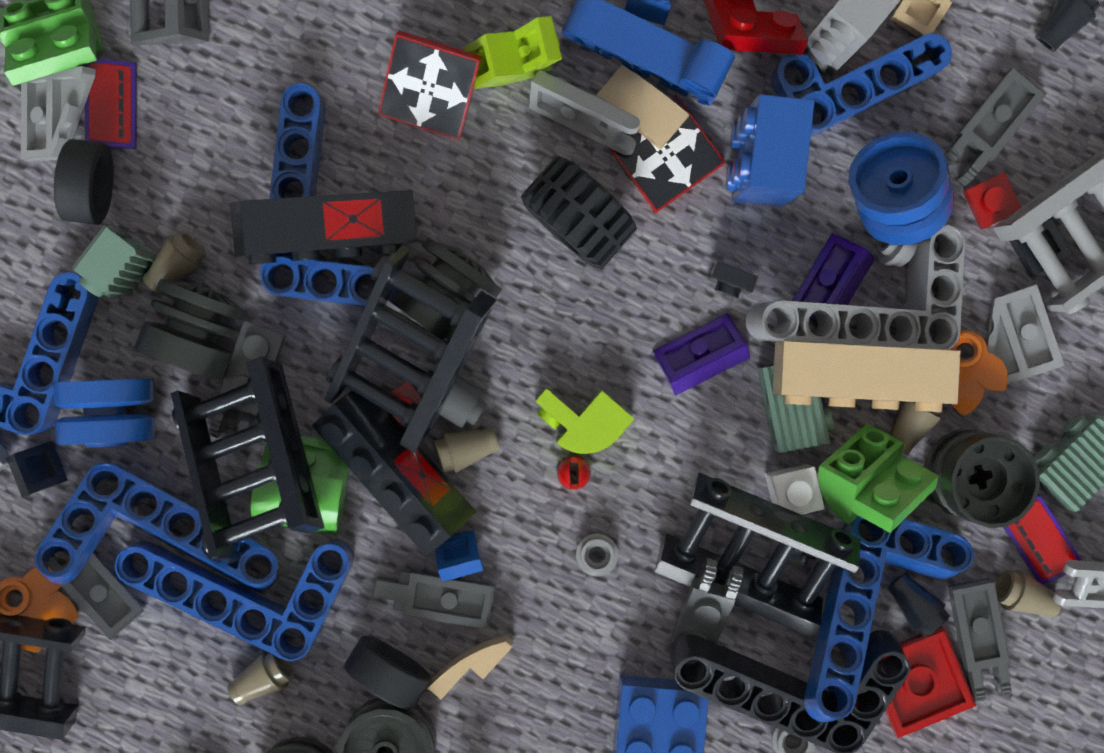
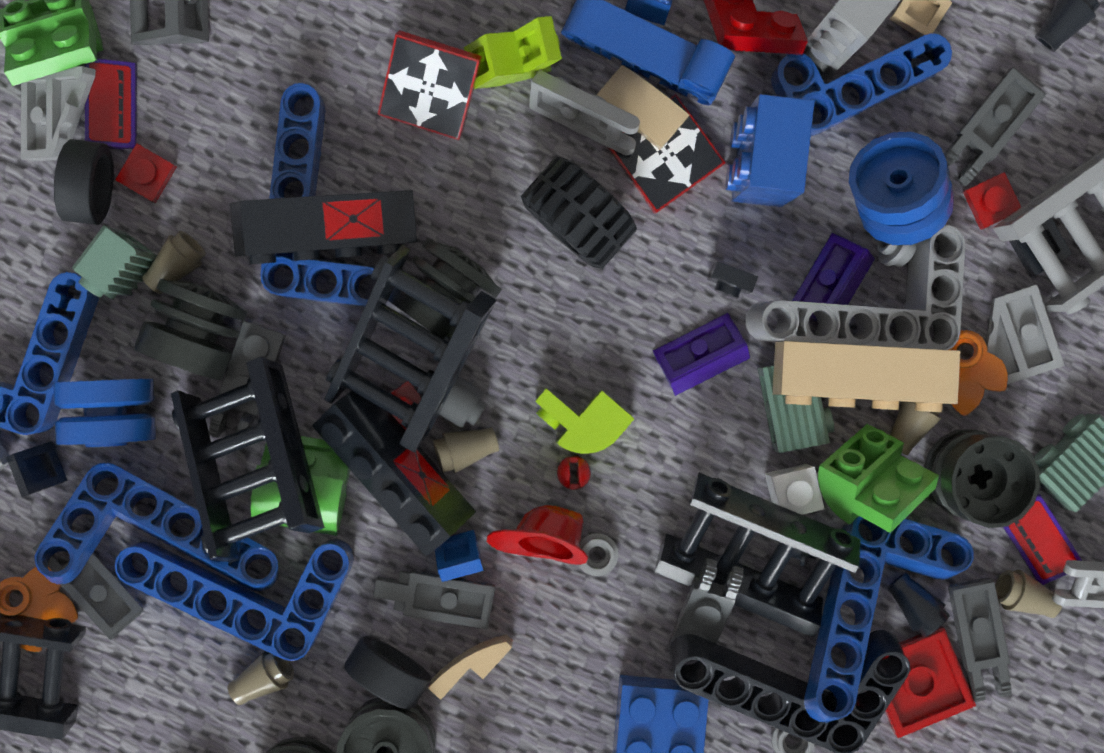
(146, 173): none -> red plate
(544, 533): none -> red piece

